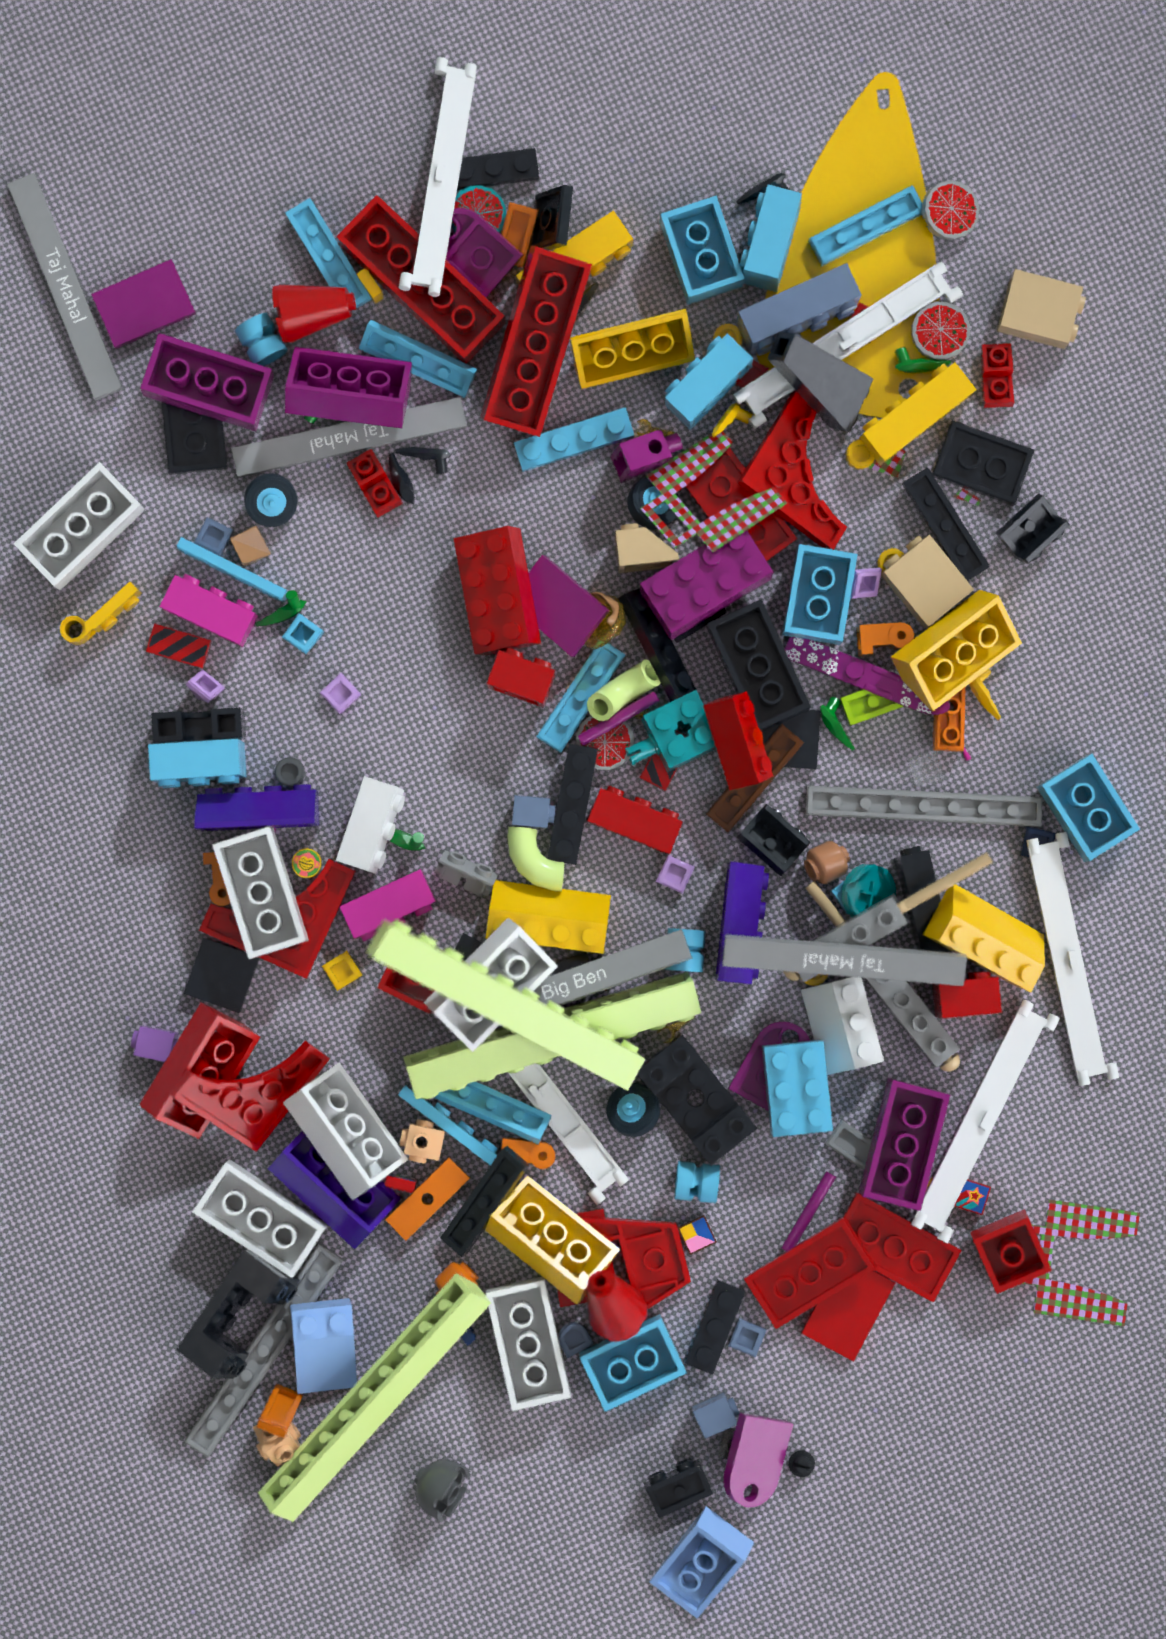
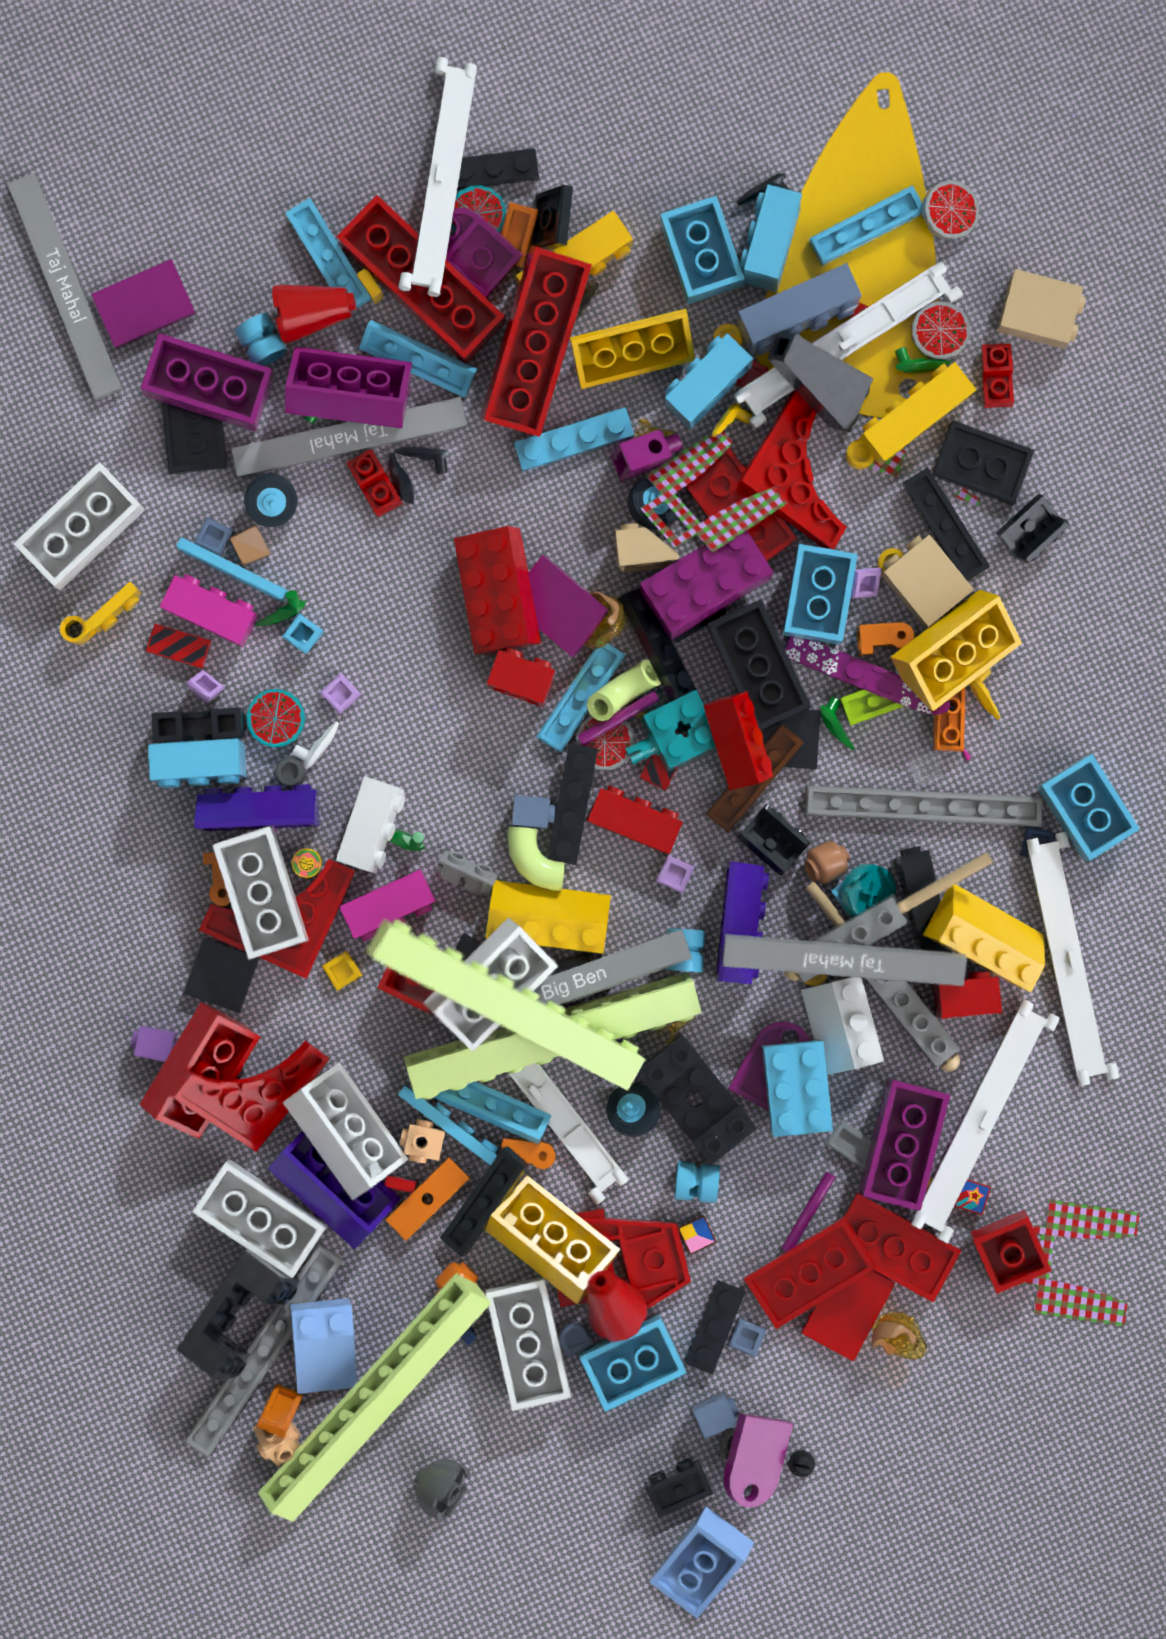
(276, 718): none -> tile
(318, 747): none -> white bar
(899, 1335): none -> clear yellow piece

